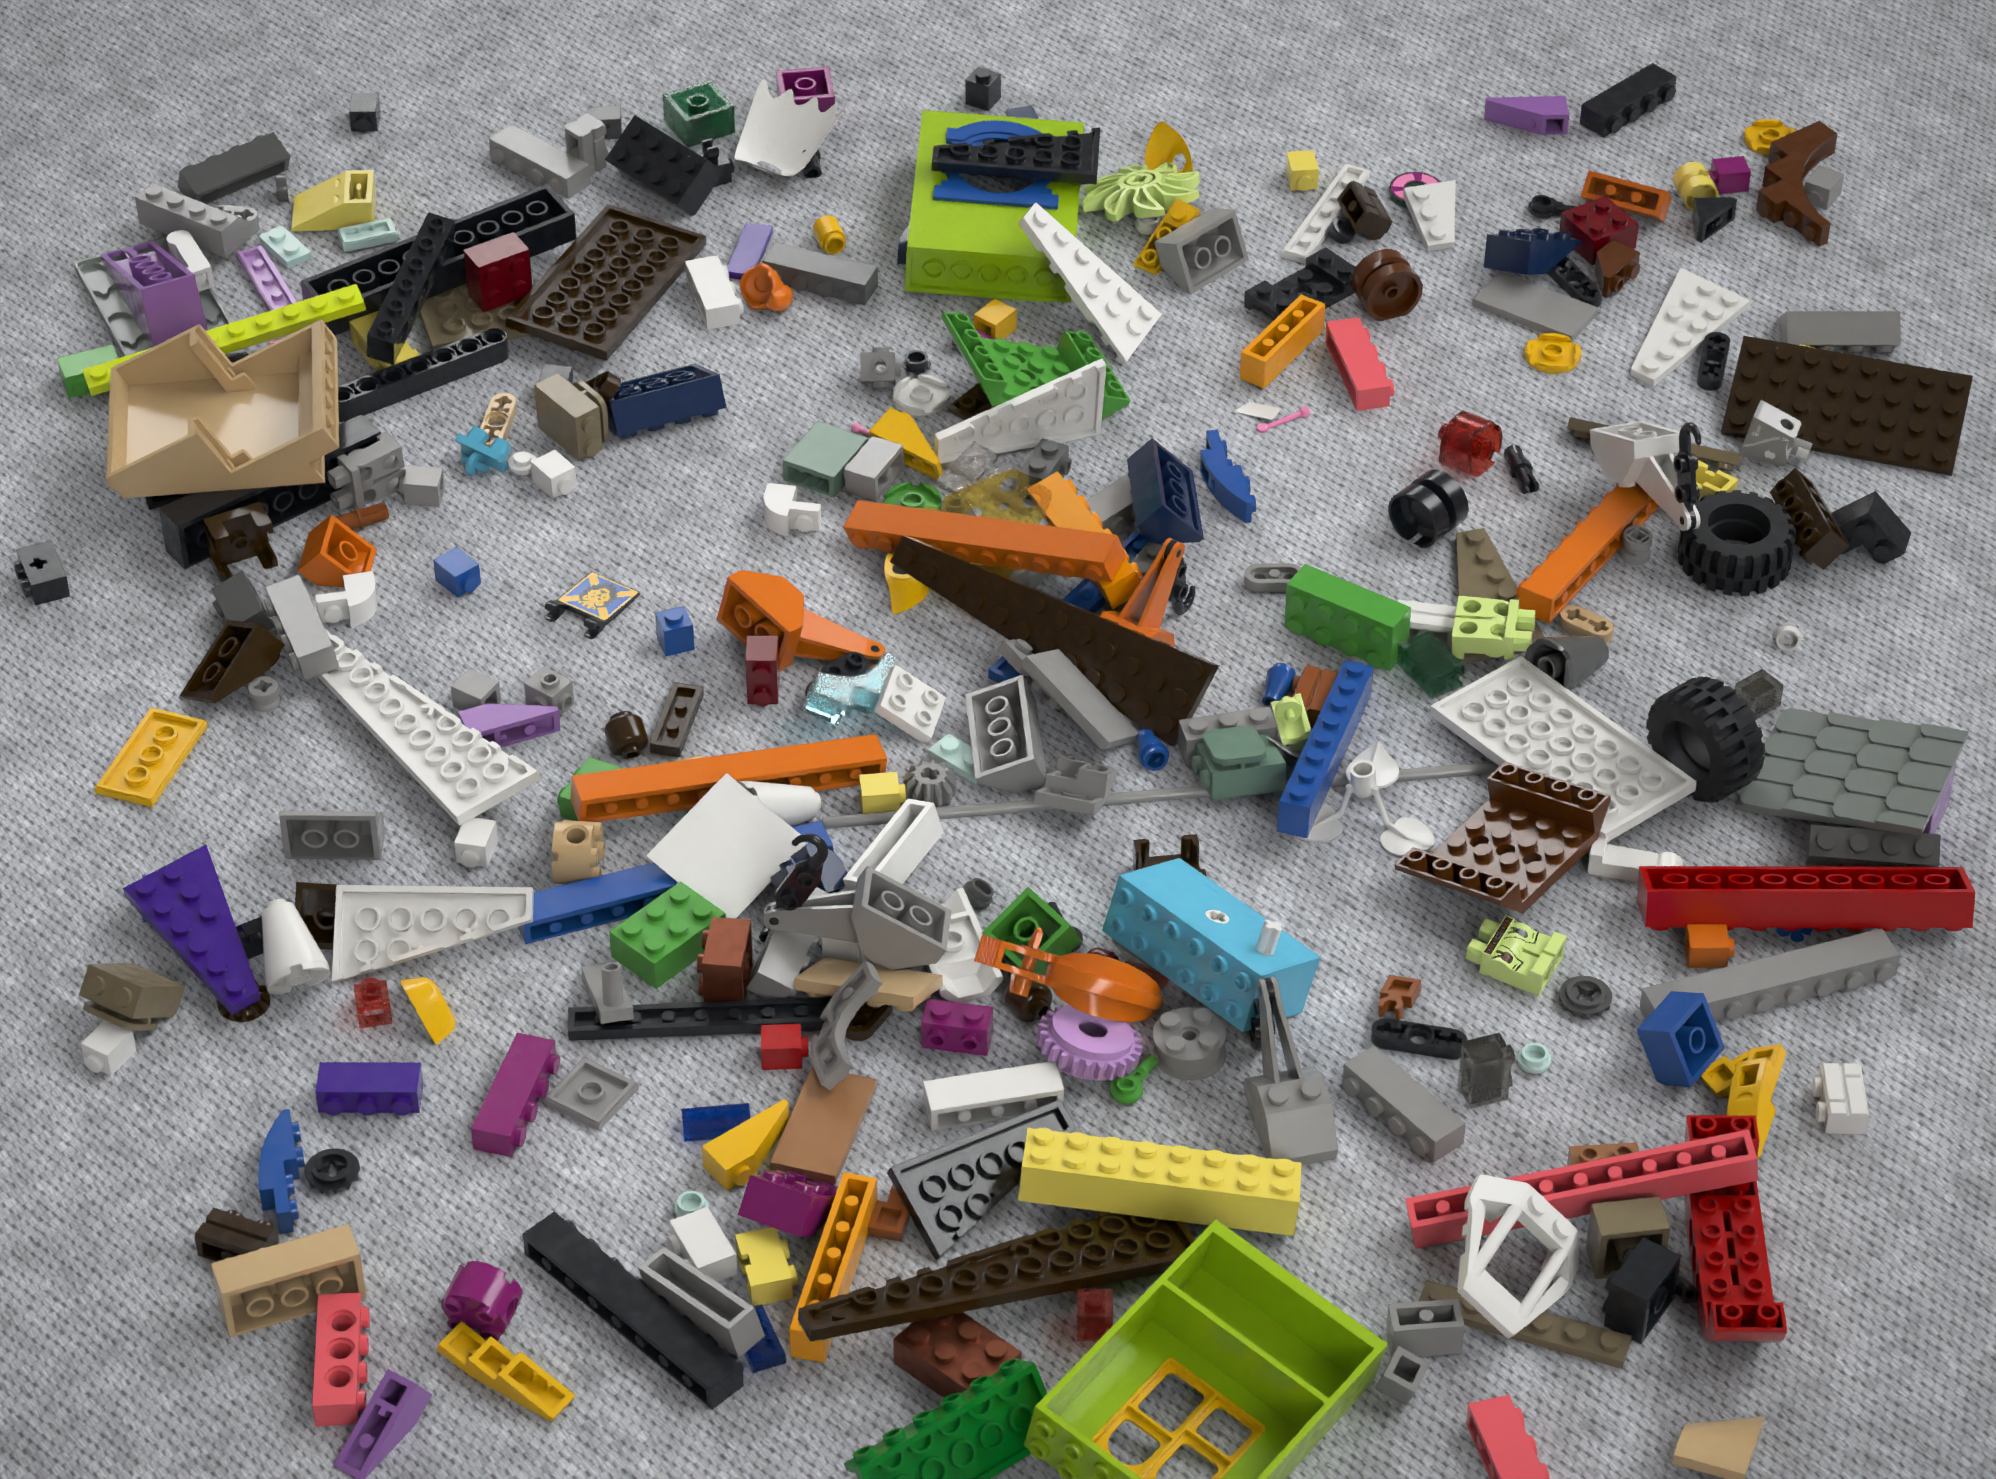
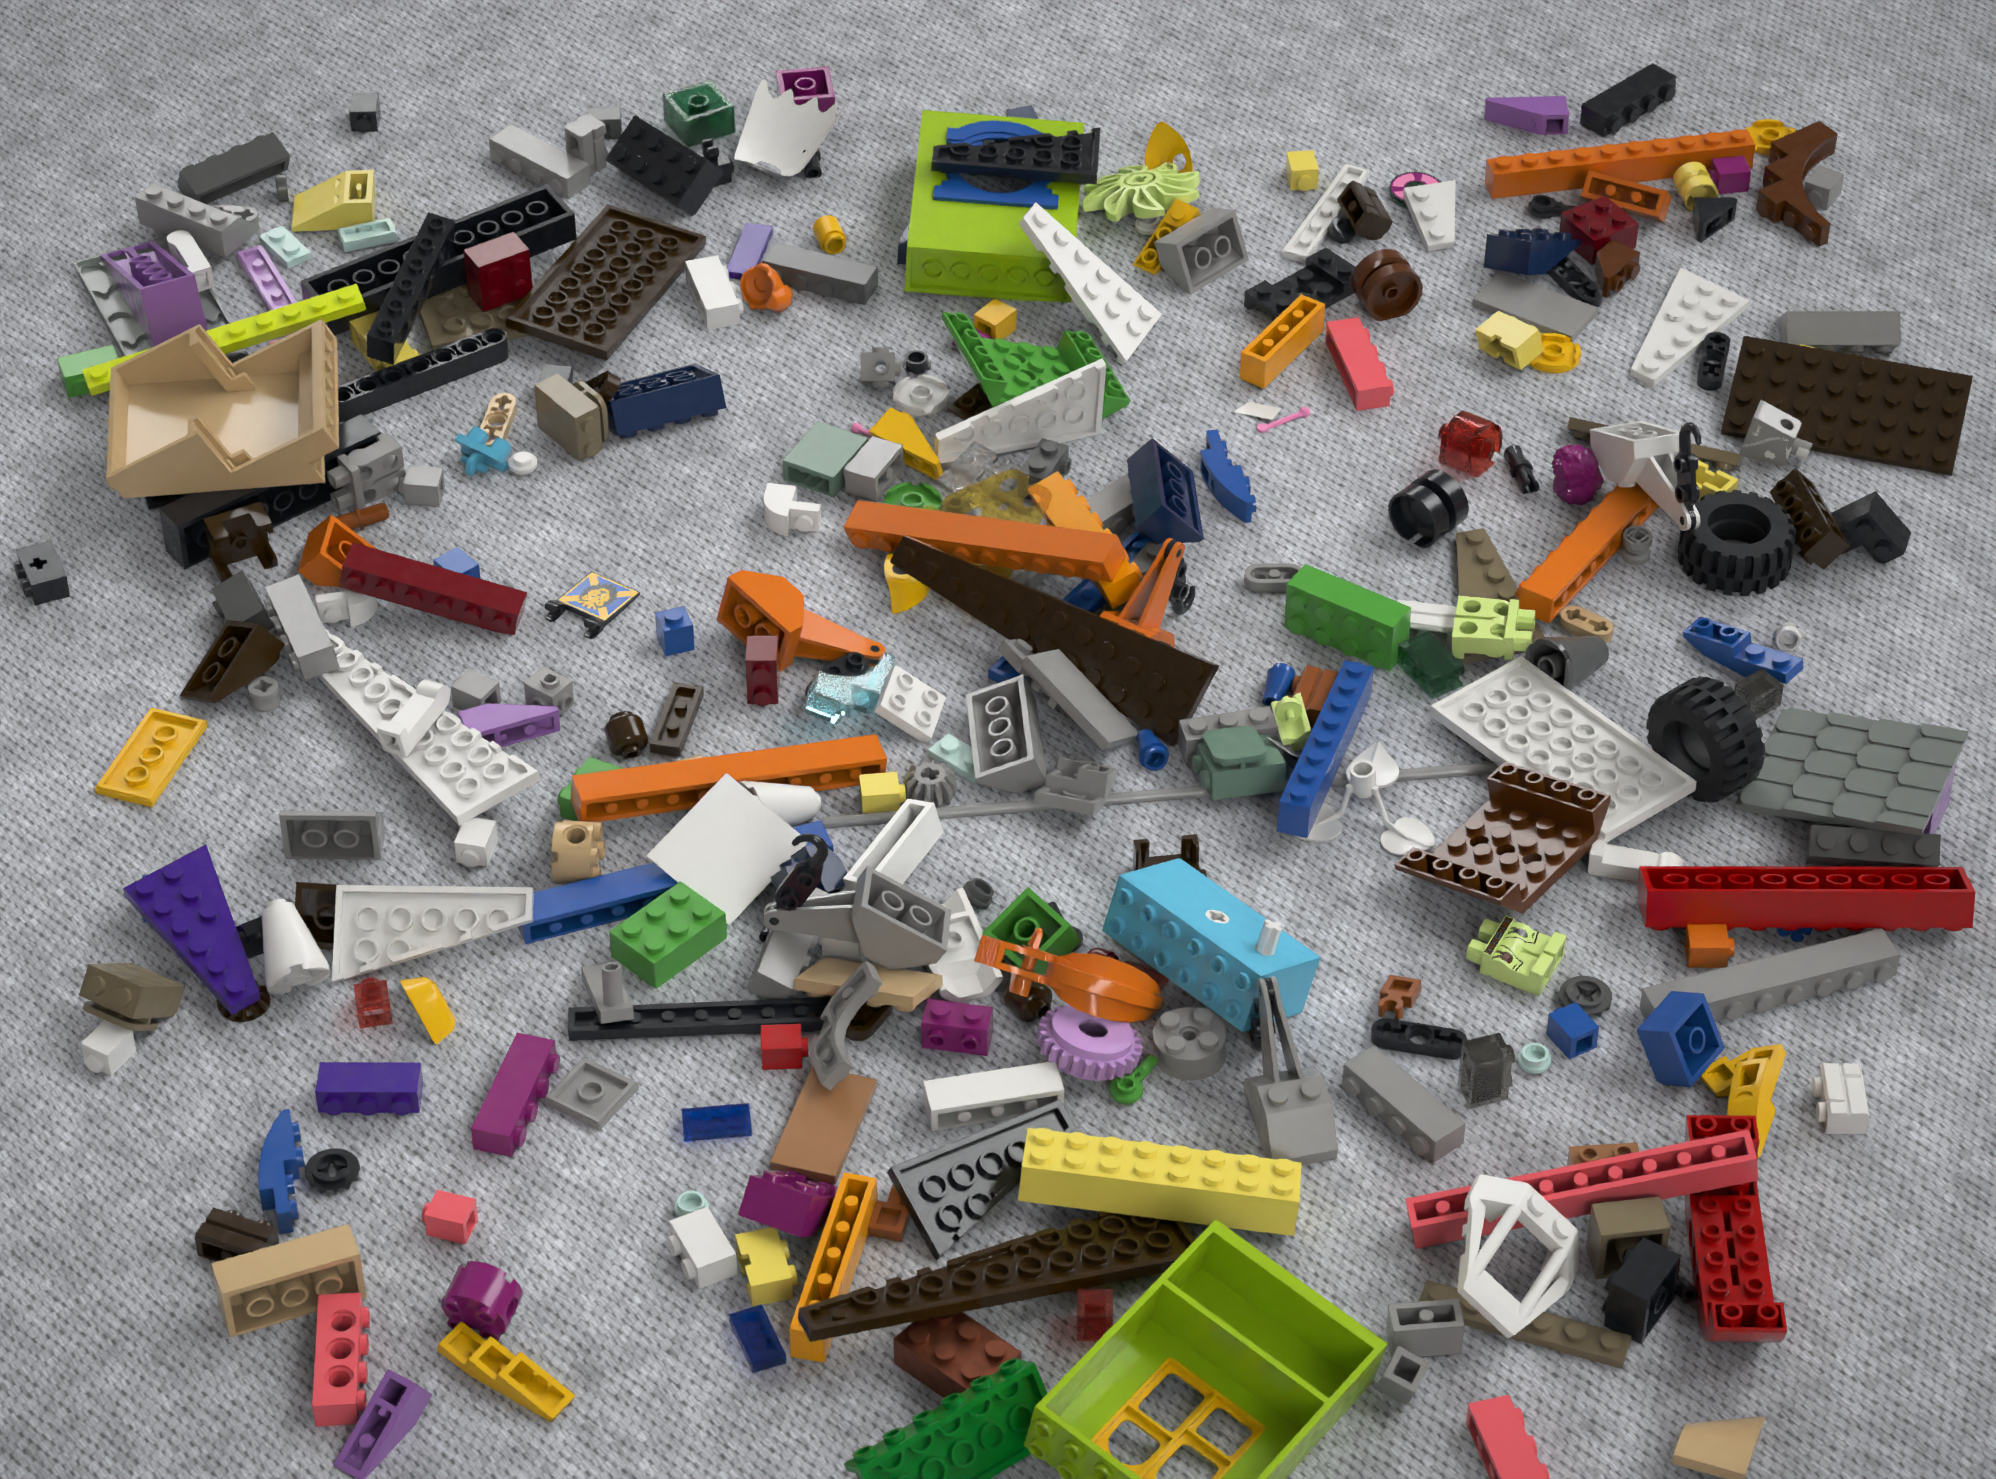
(414, 718): none -> white leg
(433, 589): none -> dark red brick
(450, 1216): none -> coral brick
(553, 474): white brick -> none
(634, 1310): black brick -> none
(703, 1300): light grey brick -> none
(725, 960): copper brick -> none
(745, 1147): yellow slope -> none
(983, 88): black brick -> none
(1509, 338): none -> light yellow brick
(1572, 1030): none -> blue brick
(1576, 474): none -> magenta hair
(1628, 161): none -> orange brick
(1735, 650): none -> blue slope

